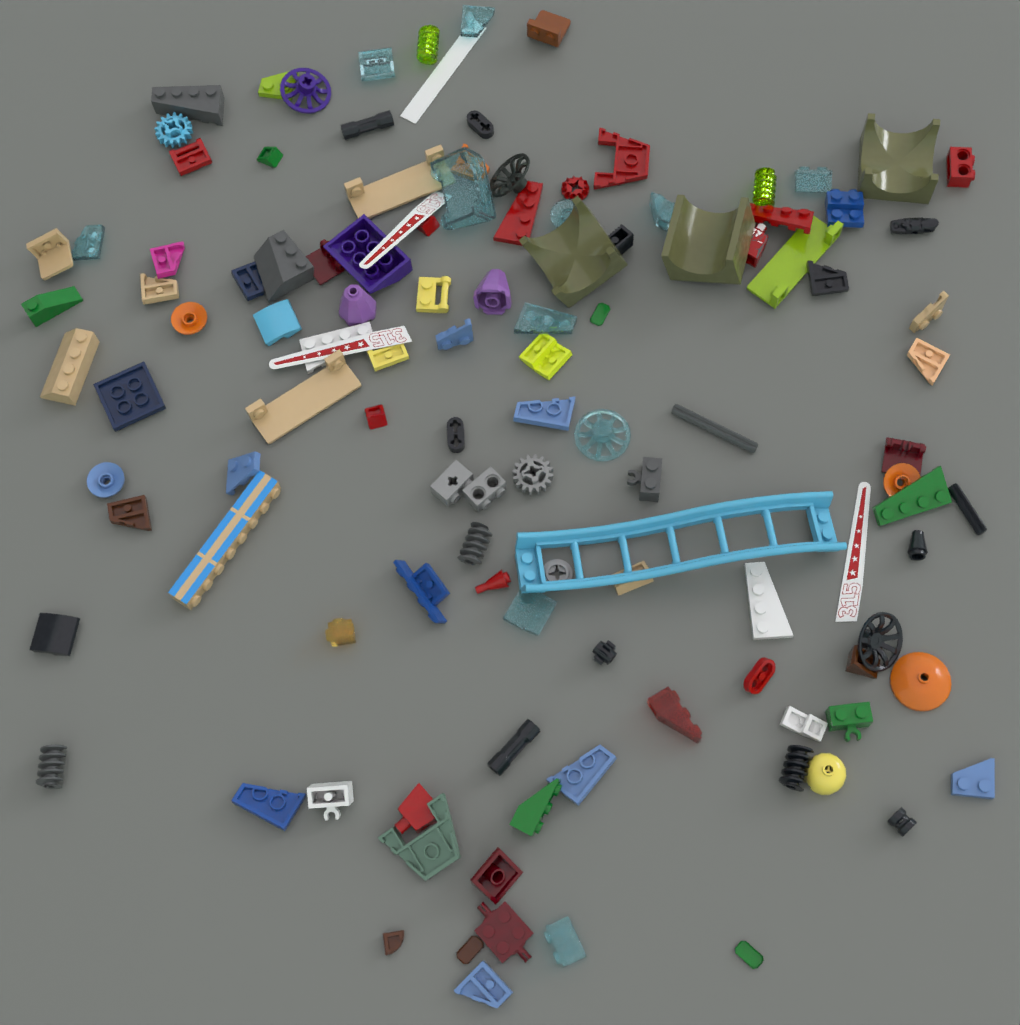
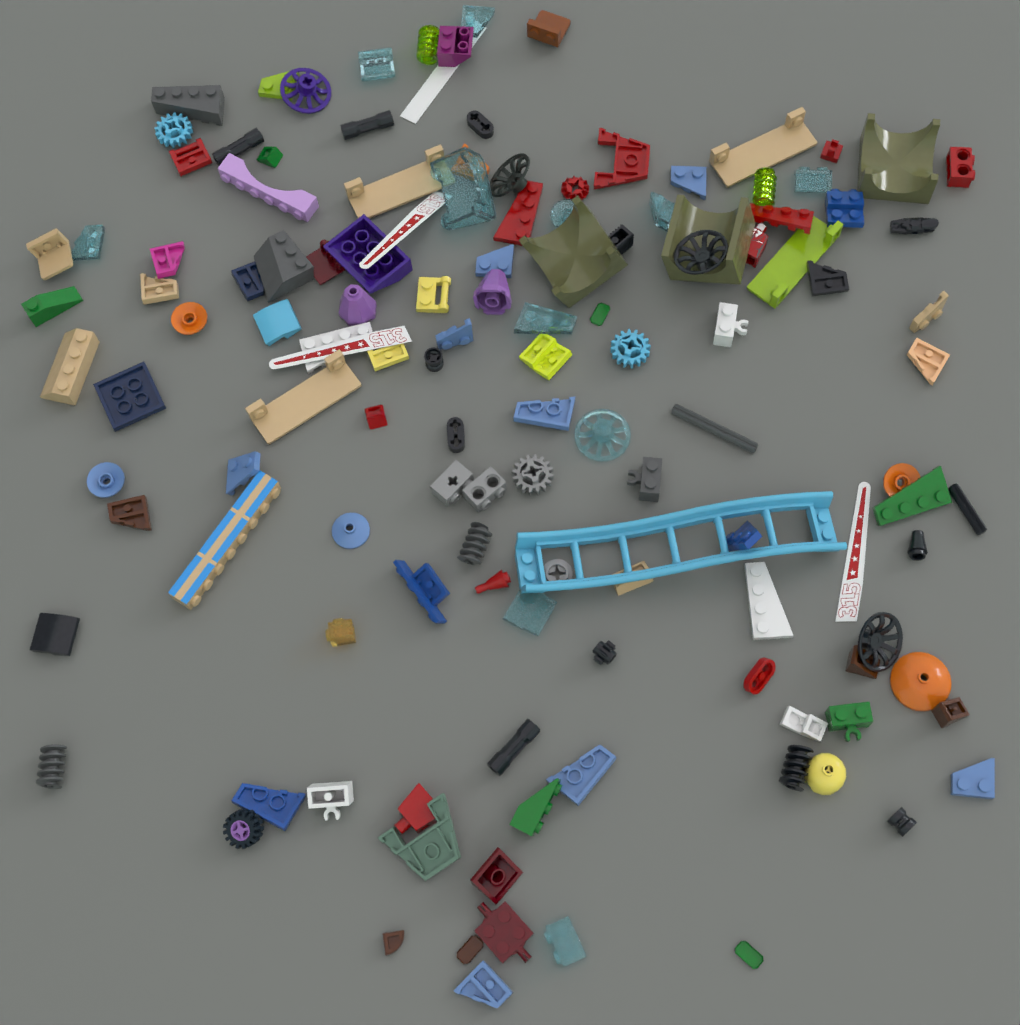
(240, 835): none -> black wheel
(248, 141): none -> black axle
(297, 202): none -> lavender arch
(353, 538): none -> medium blue dish
(428, 226): red slope -> none
(433, 355): none -> black wheel
(454, 45): none -> magenta slope
(497, 259): none -> medium blue wing
(631, 356): none -> medium azure gear
(670, 712): clear red slope -> none
(689, 179): none -> medium blue wing
(703, 256): none -> black wheel
(727, 324): none -> white brick
(743, 538): none -> blue wing
(762, 151): none -> tan bracket
(831, 151): none -> red tile
(903, 451): dark red hinge -> none
(950, 712): none -> reddish brown slope

